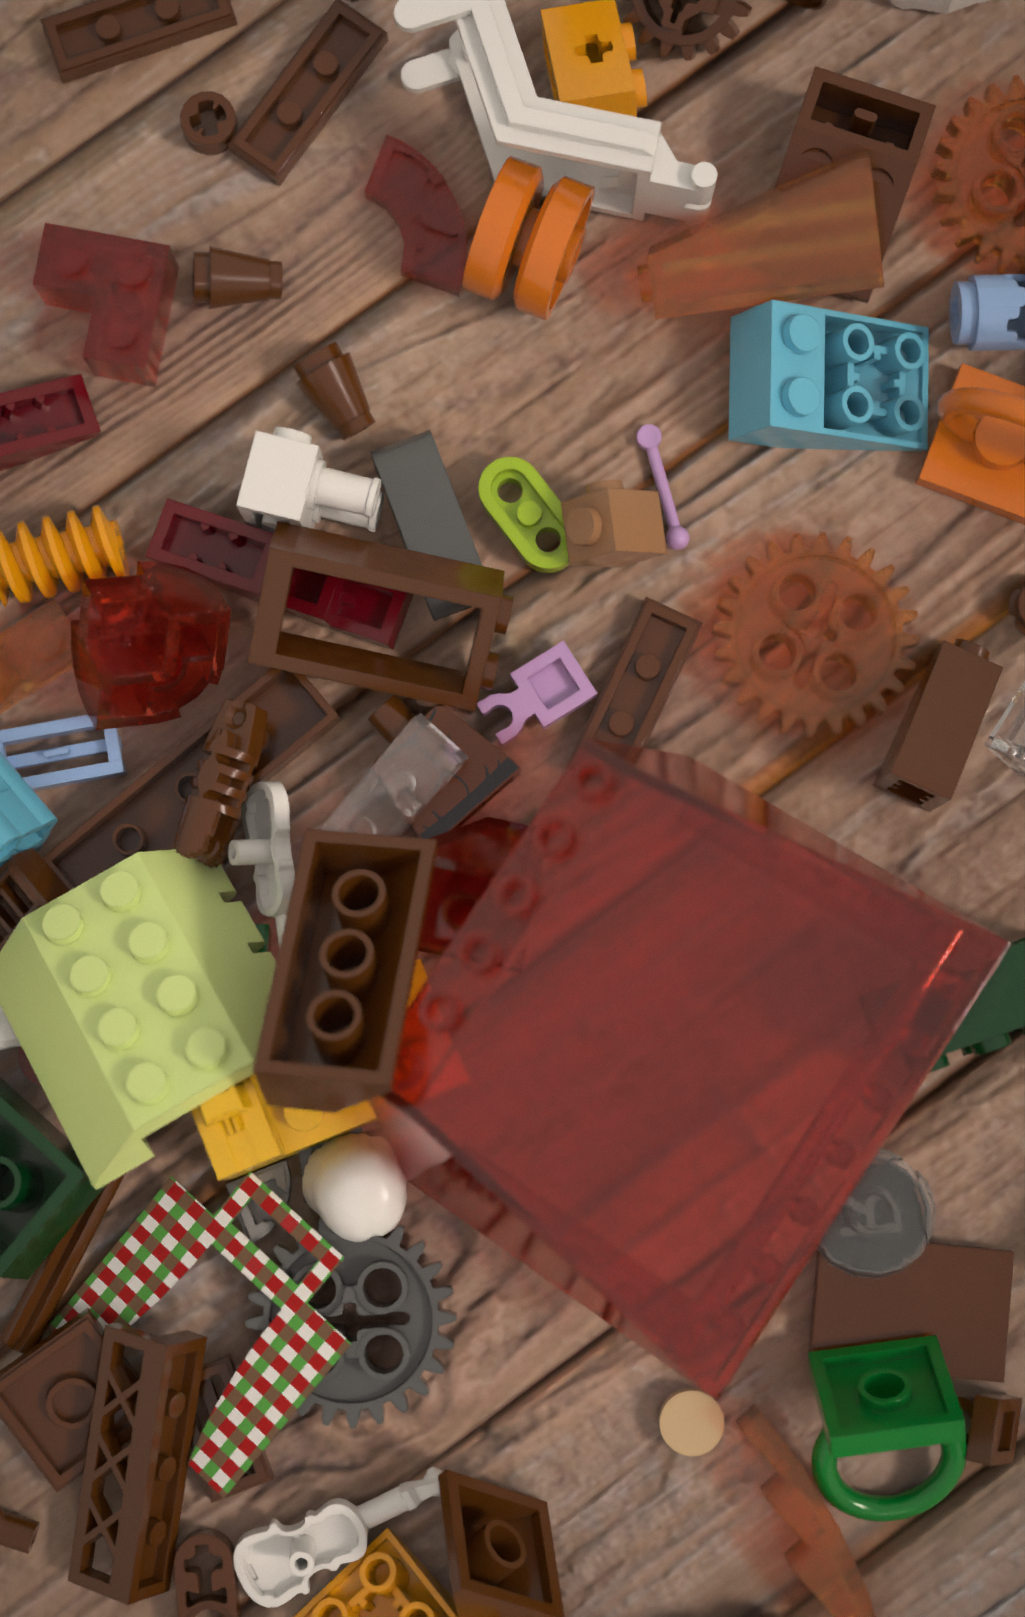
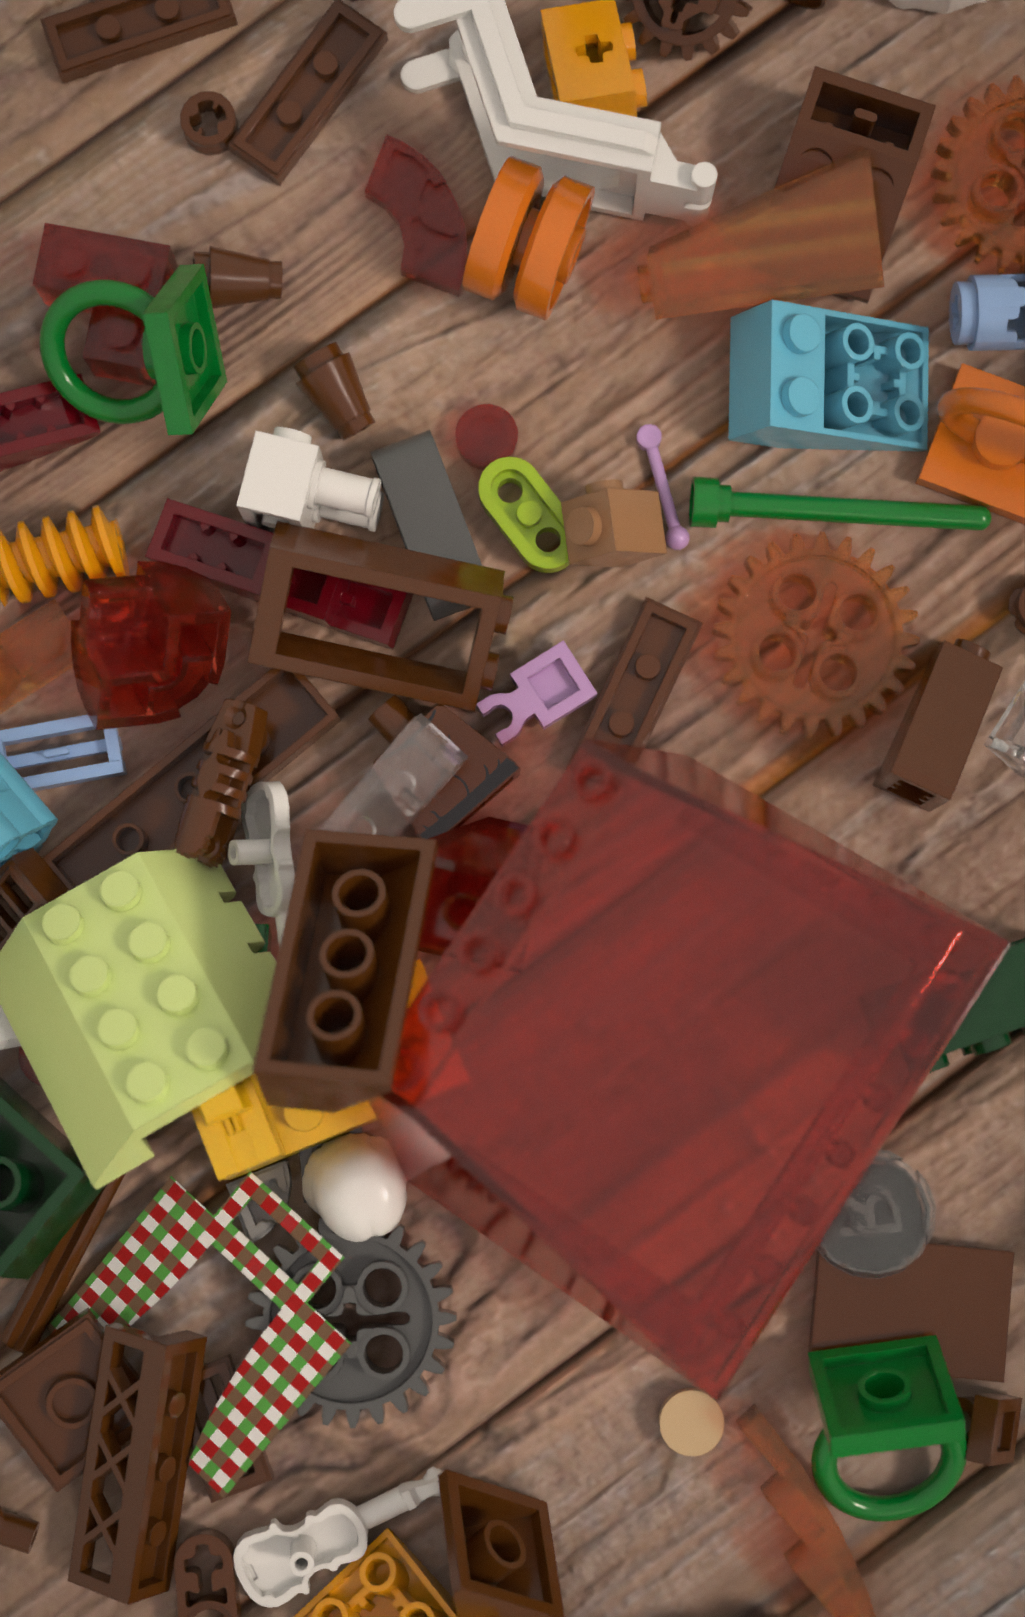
(177, 347): none -> green tile
(486, 435): none -> clear red tile
(717, 502): none -> green piece

